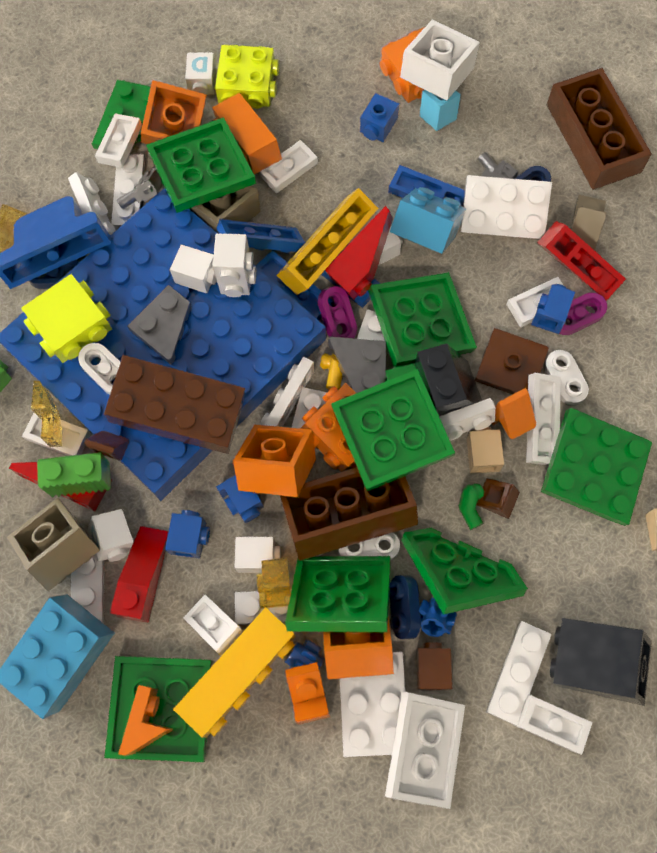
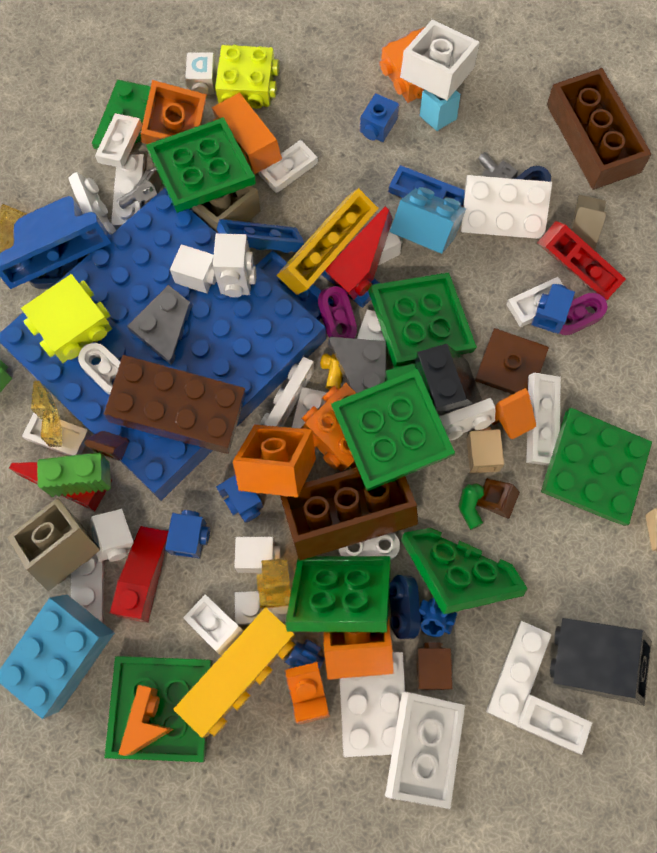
(569, 374): white plate -> none

